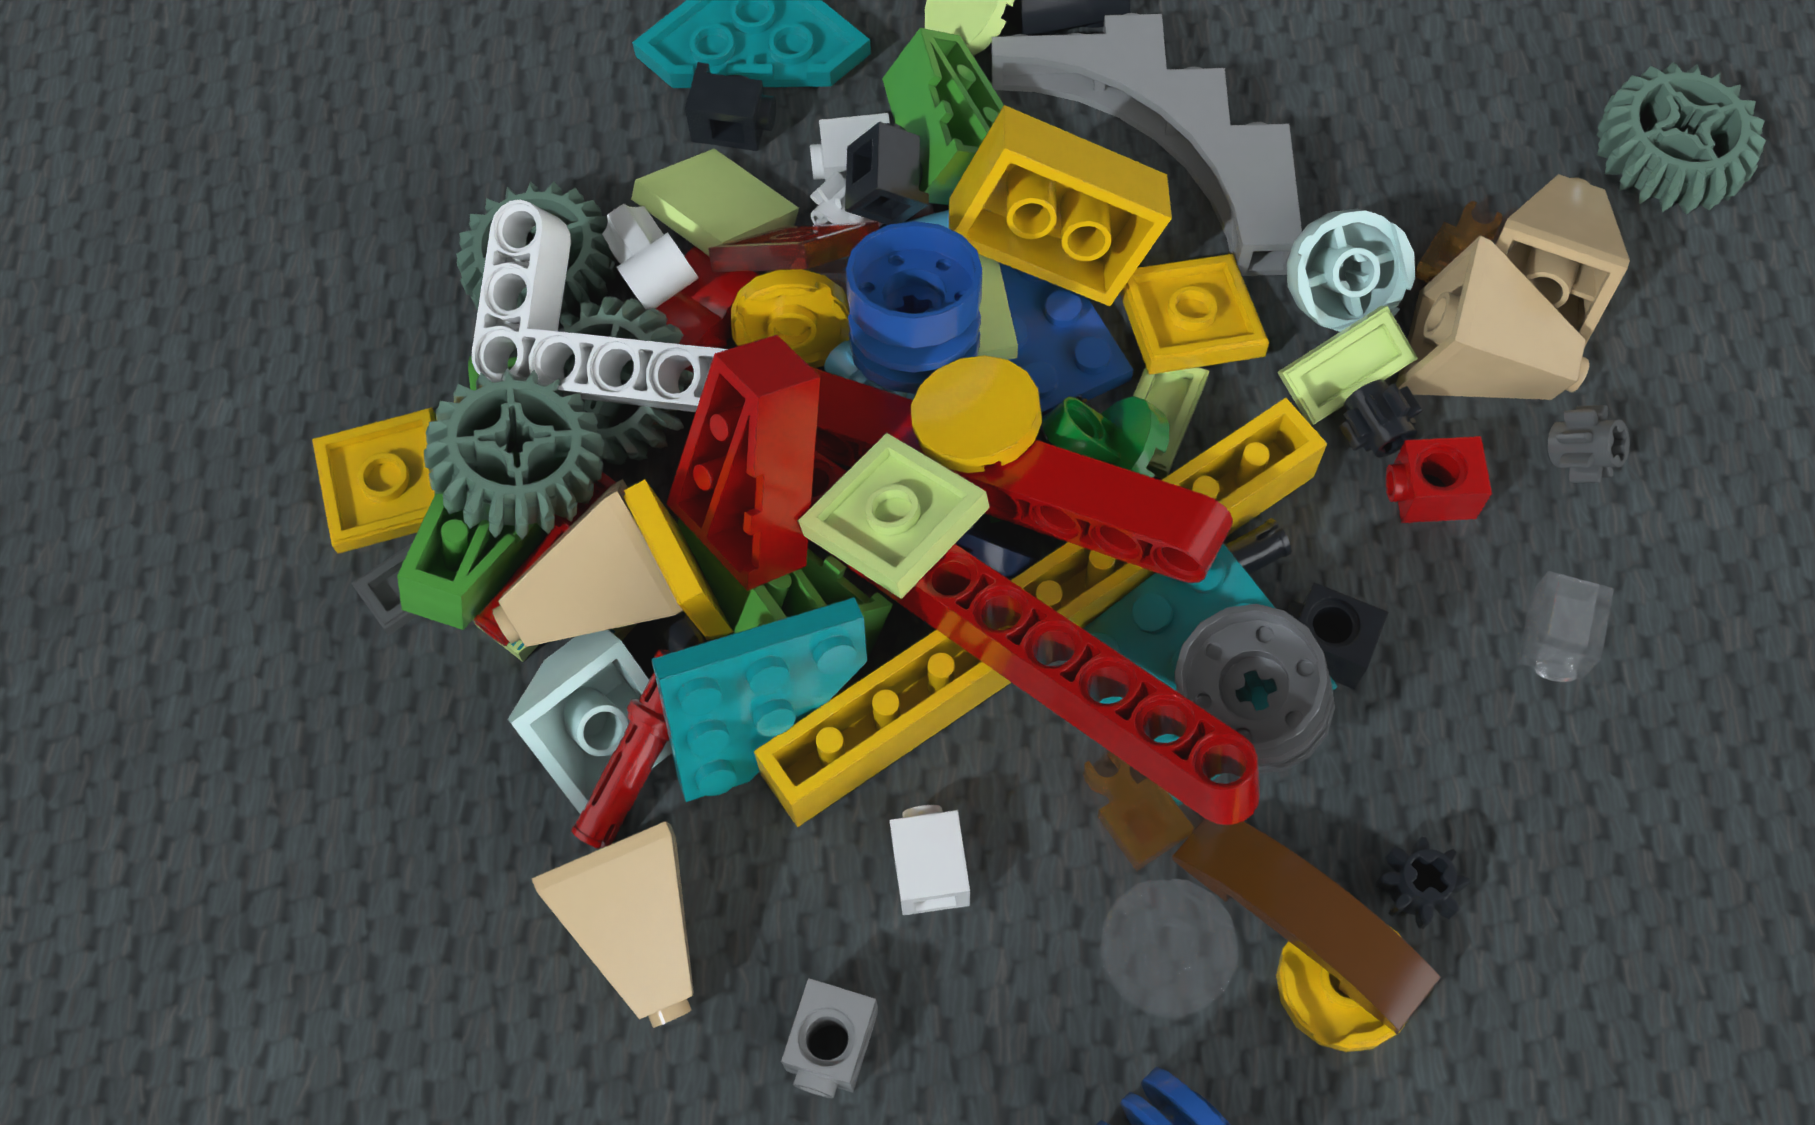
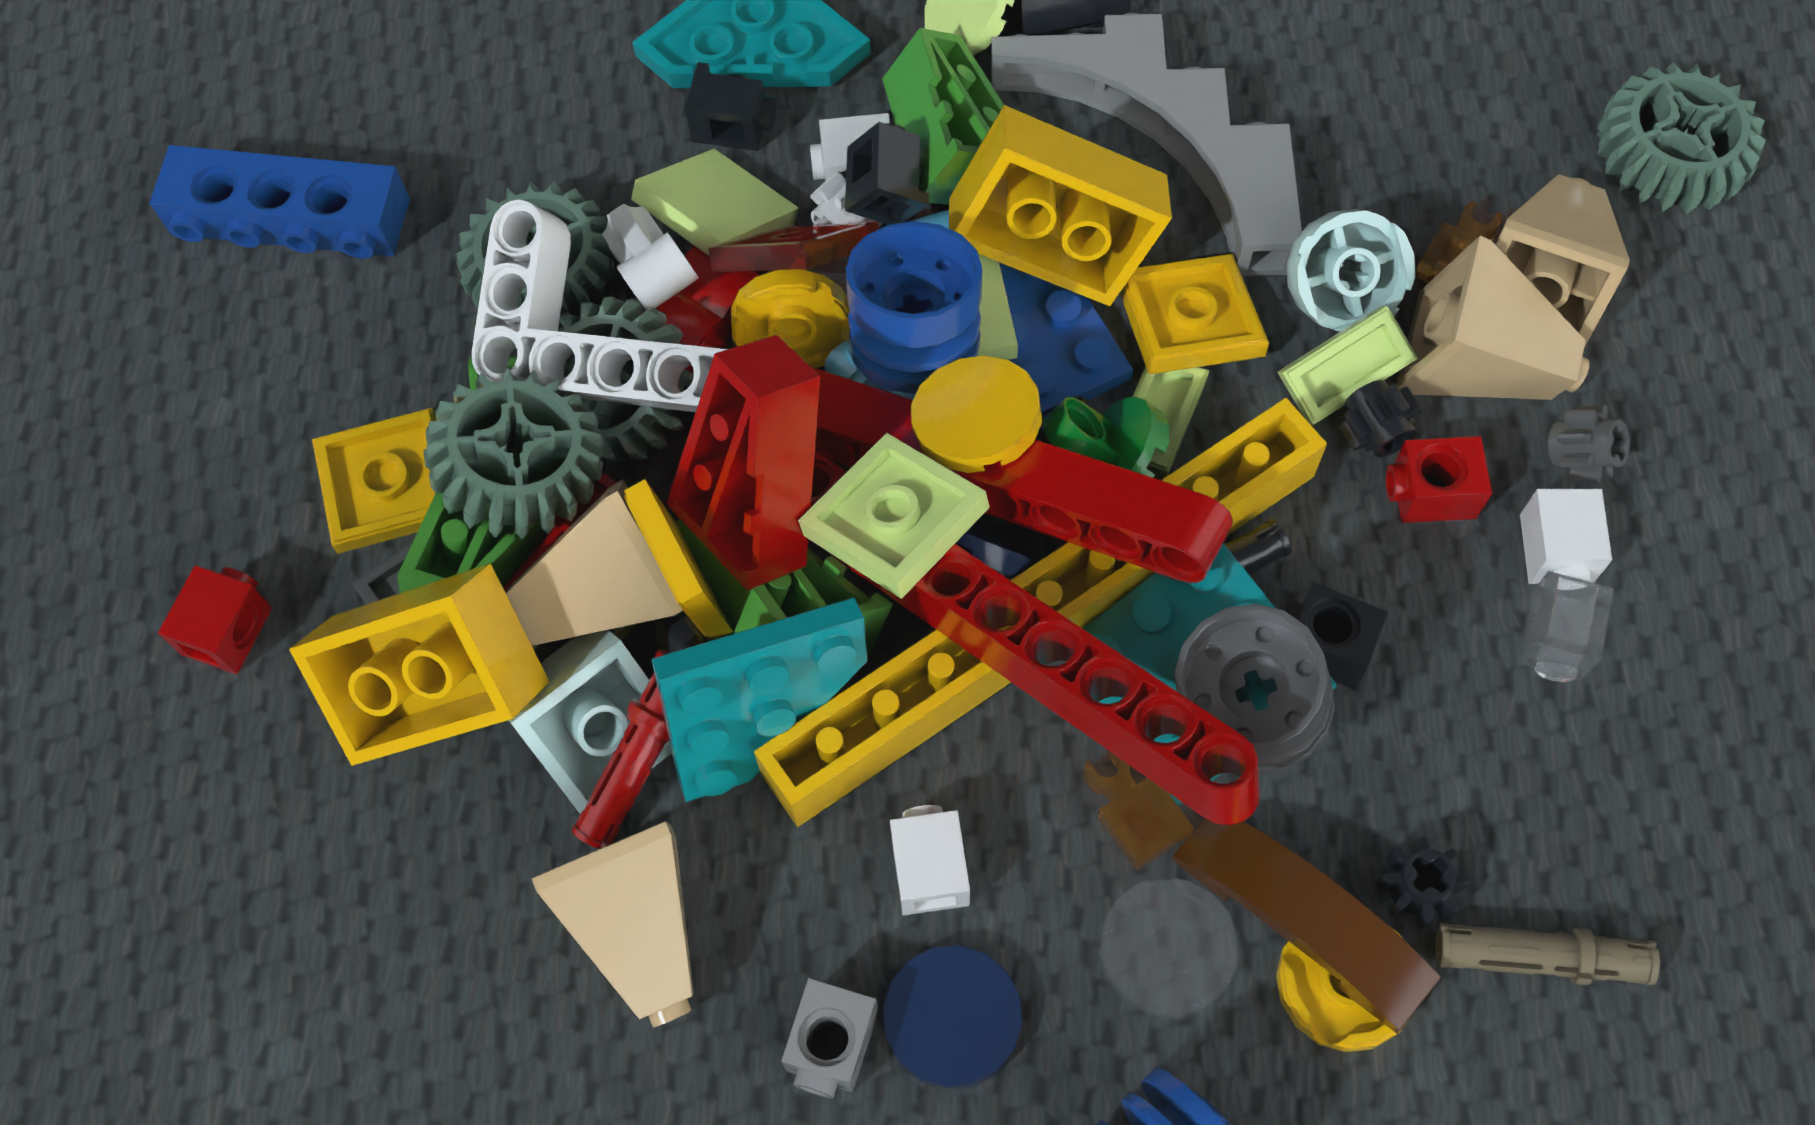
(216, 618): none -> red brick
(280, 201): none -> blue brick
(421, 665): none -> yellow brick
(952, 1017): none -> dark blue tile
(1565, 534): none -> white brick
(1569, 955): none -> dark tan pin

